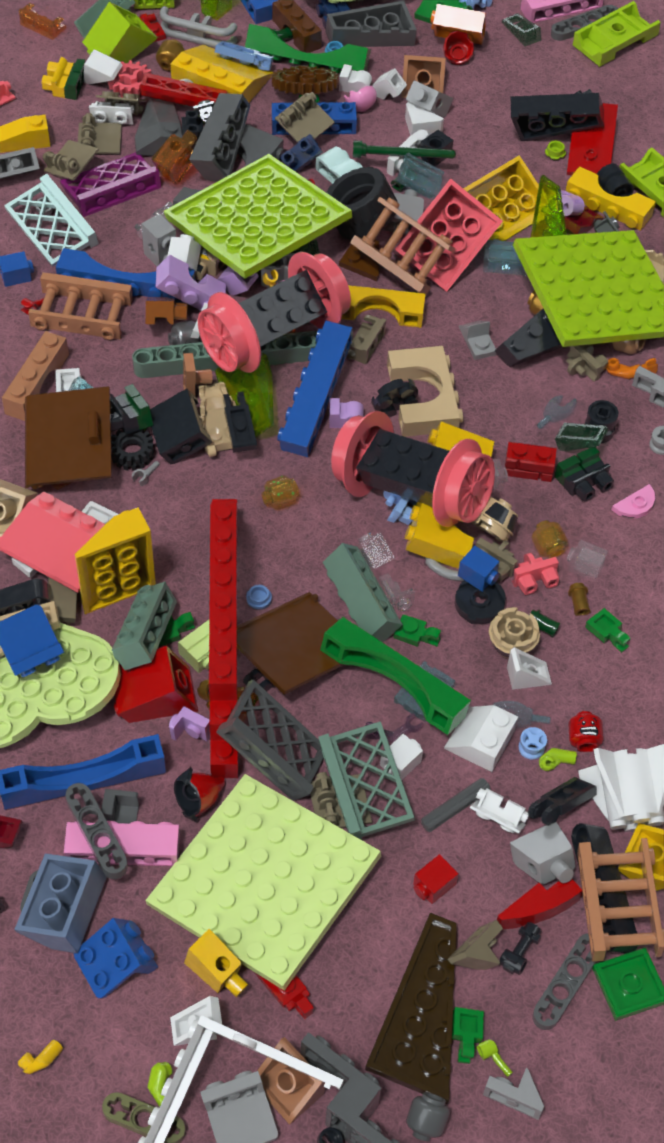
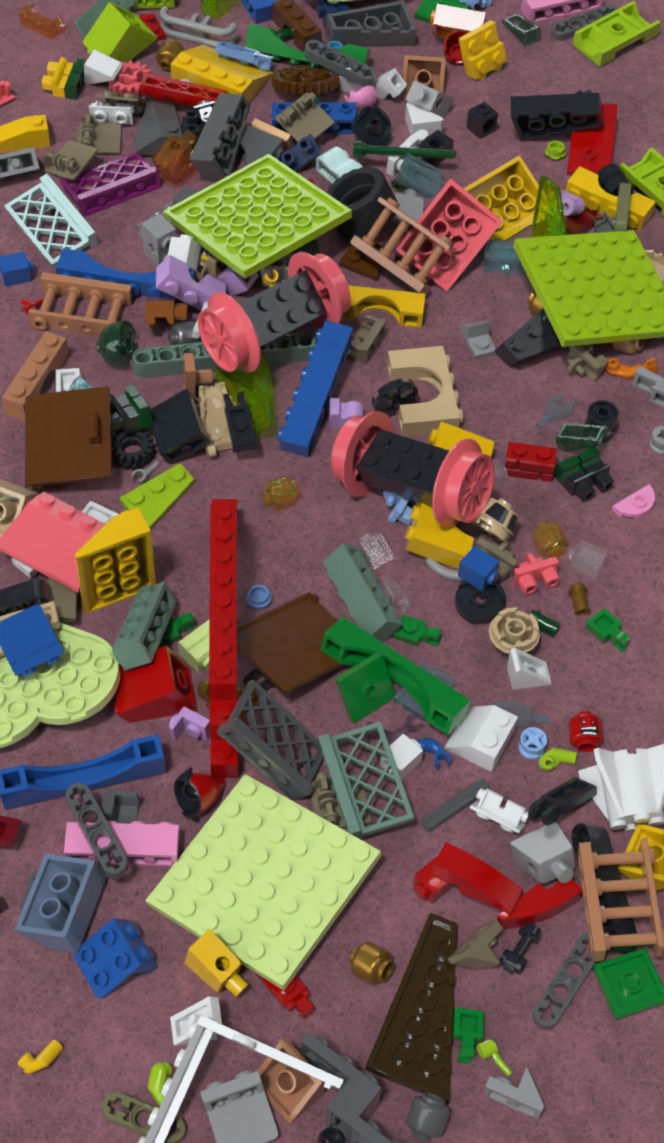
(115, 342): none -> clear green cylinder
(158, 494): none -> lime wing
(287, 138): none -> light nougat tile
(319, 52): none -> dark grey beam
(363, 122): none -> black plate
(365, 687): none -> green plate
(371, 963): none -> pearl gold head
(432, 746): none -> blue arm
(476, 878): none -> red slope
(482, 51): none -> yellow plate
(482, 120): none -> black brick
(622, 207): none -> olive beam

